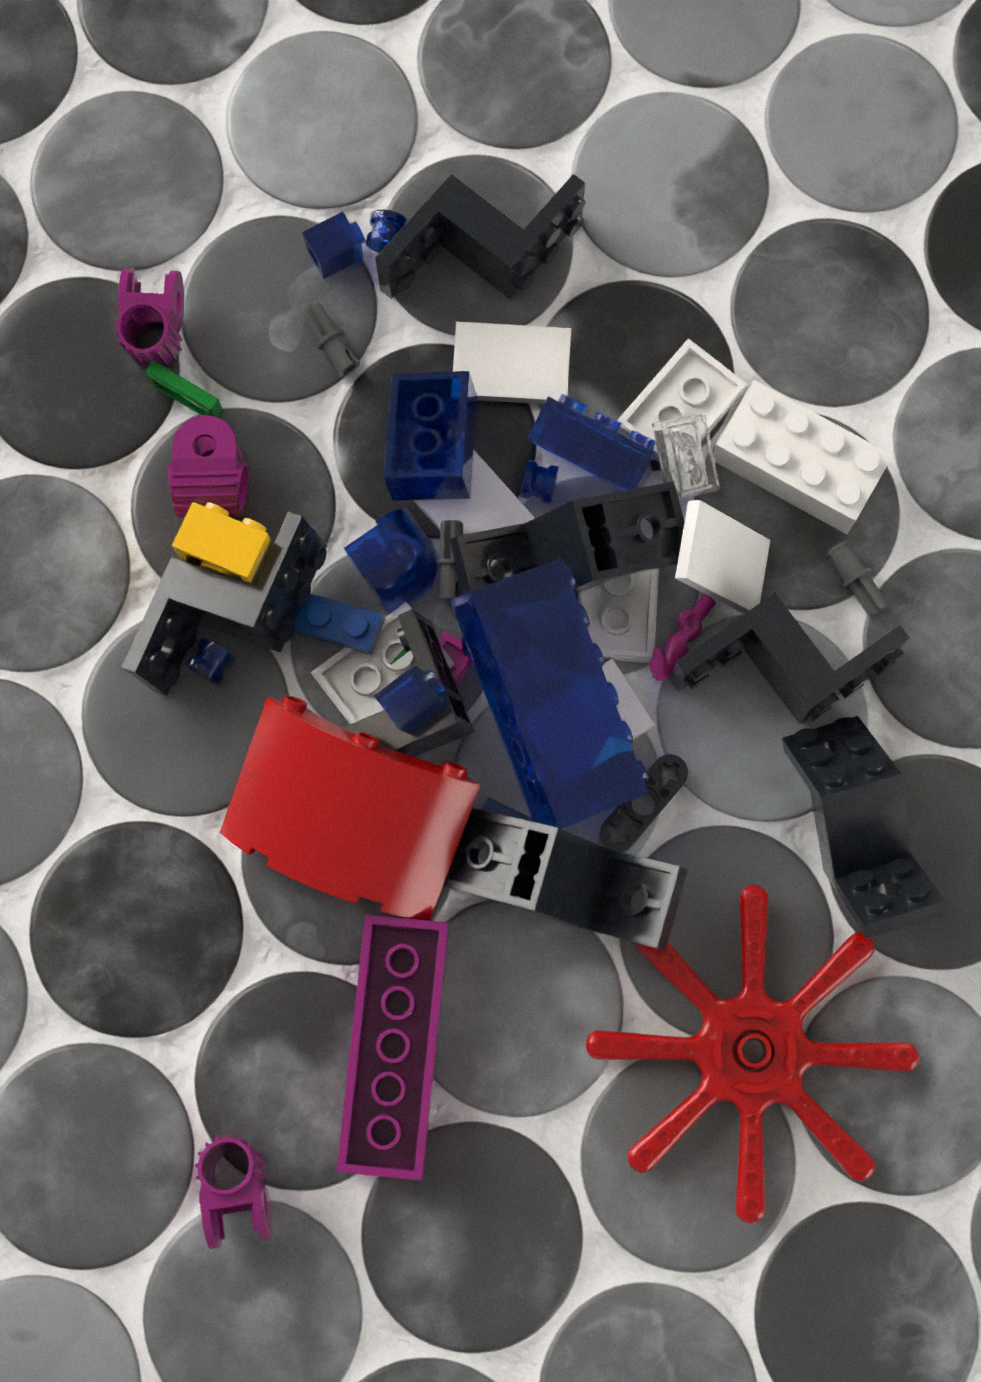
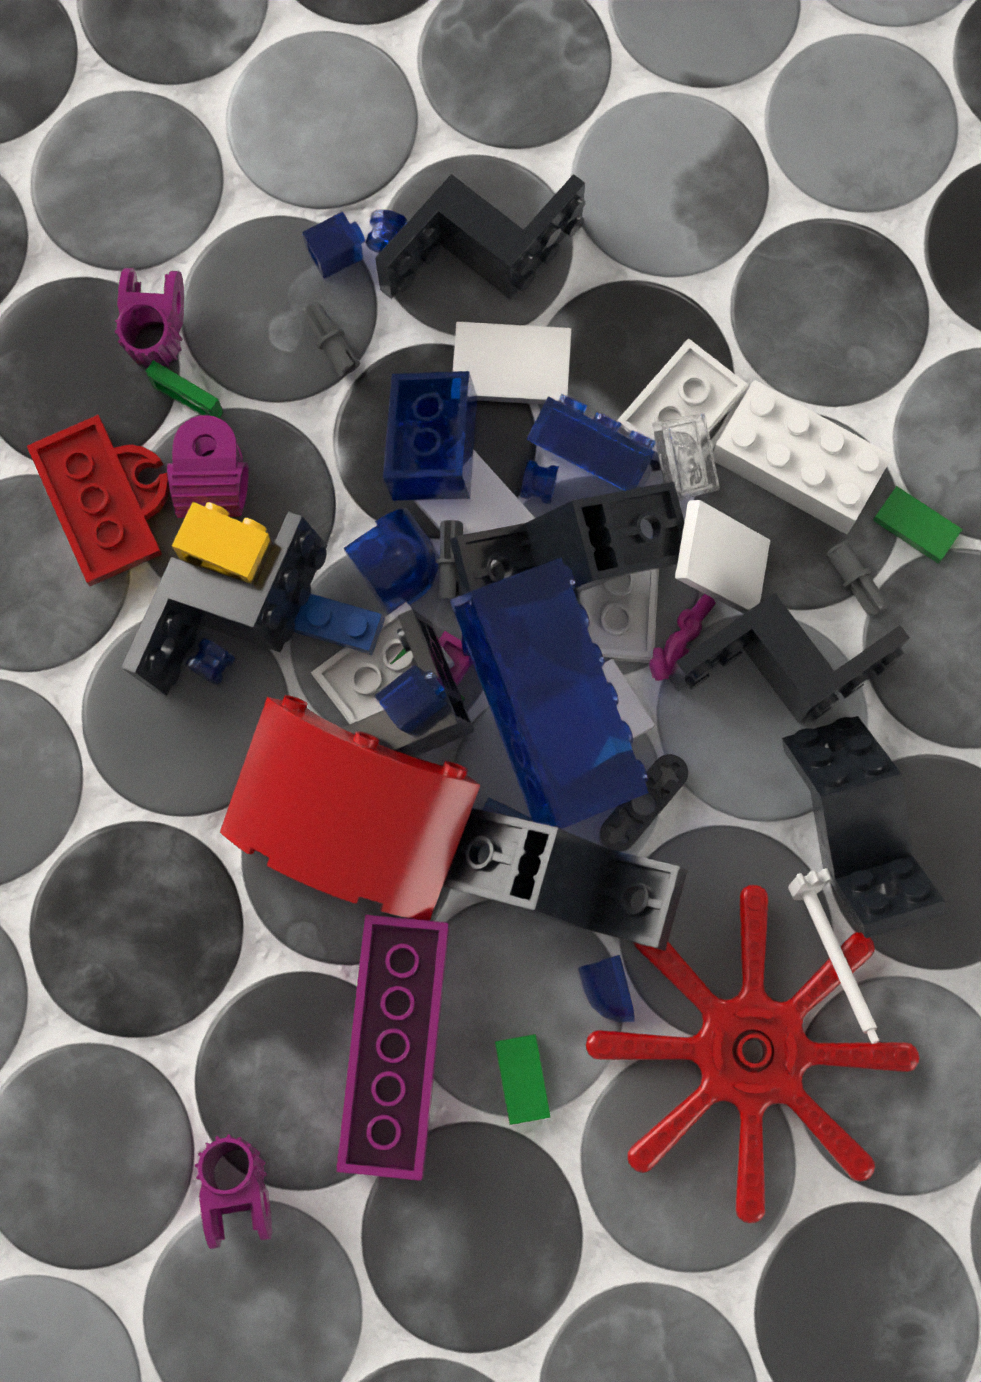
(100, 497): none -> red plate
(522, 1079): none -> green tile
(608, 989): none -> clear blue brick
(806, 889): none -> white piece
(917, 524): none -> green tile

